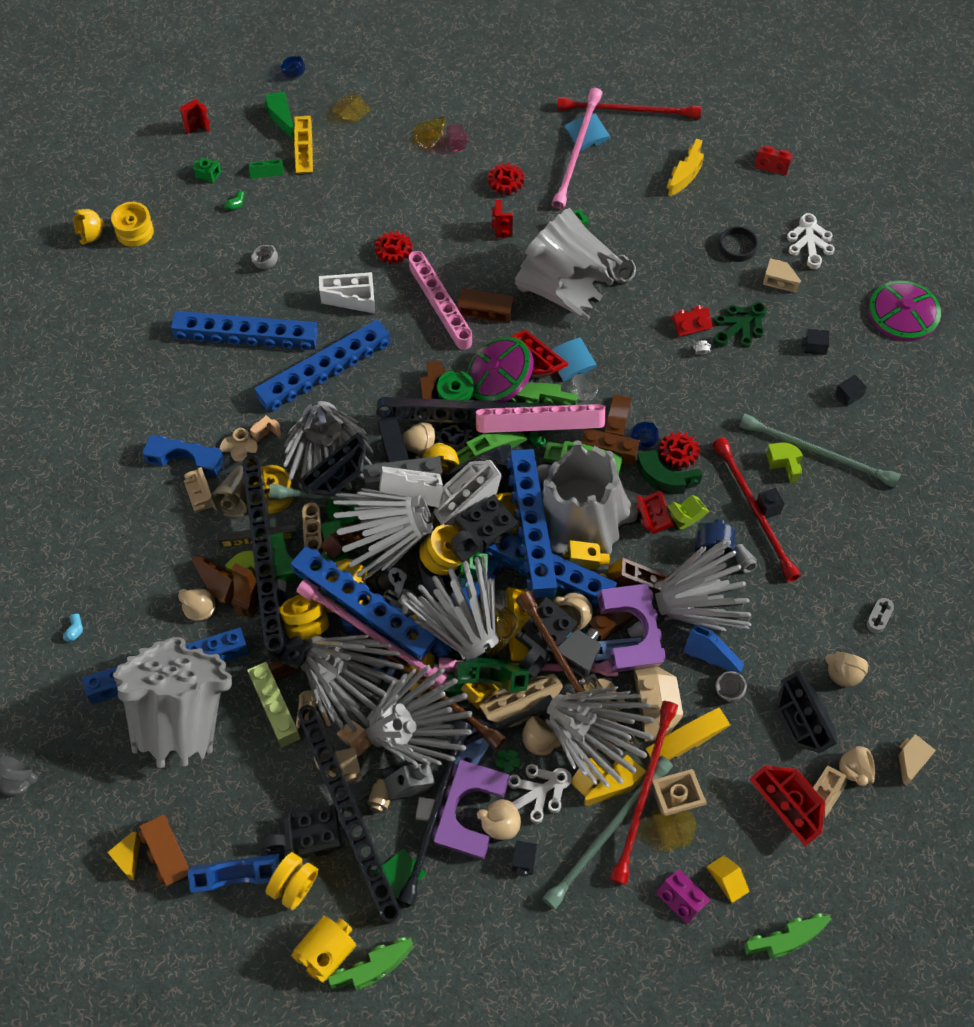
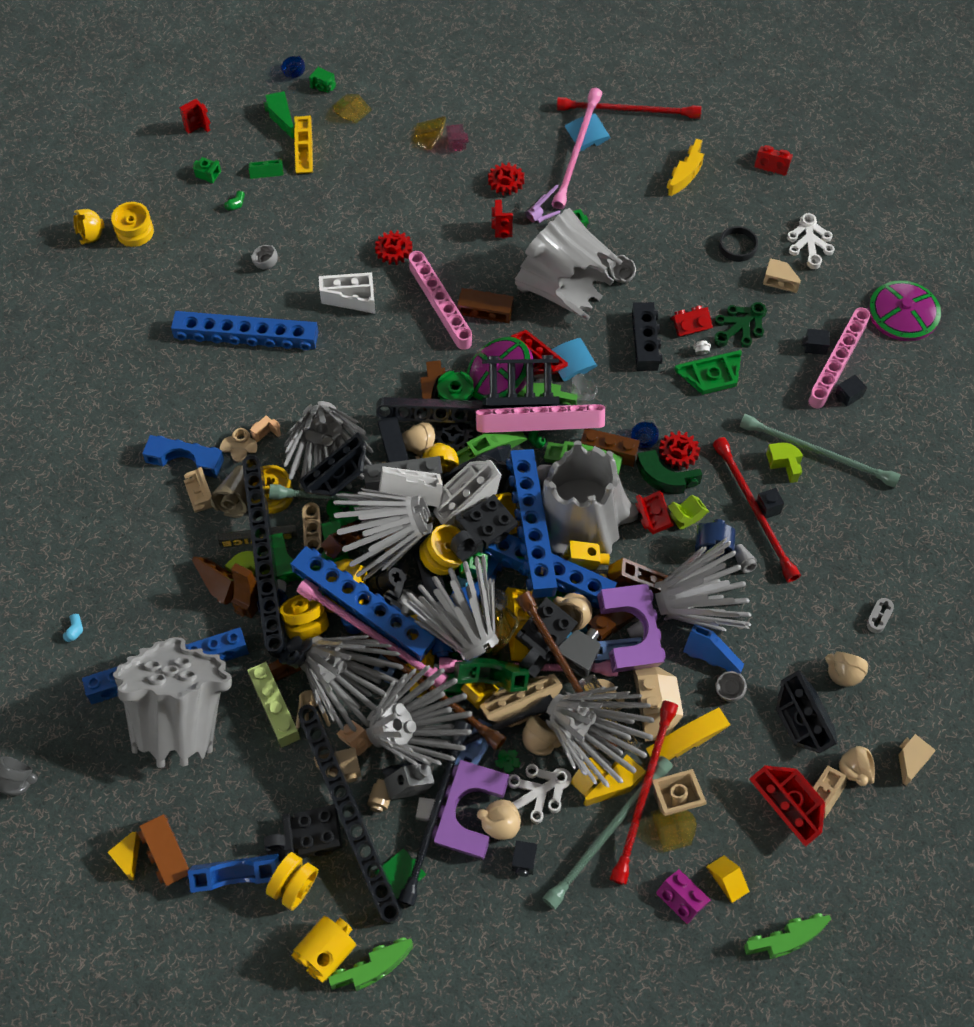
(197, 604): tan piece -> none
(322, 80): none -> green brick
(322, 366): blue brick -> none
(511, 397): none -> black fence
(535, 212): none -> lavender plant
(618, 415): reddish brown slope -> none
(645, 336): none -> black brick
(712, 372): none -> green wing
(839, 358): none -> bright pink beam

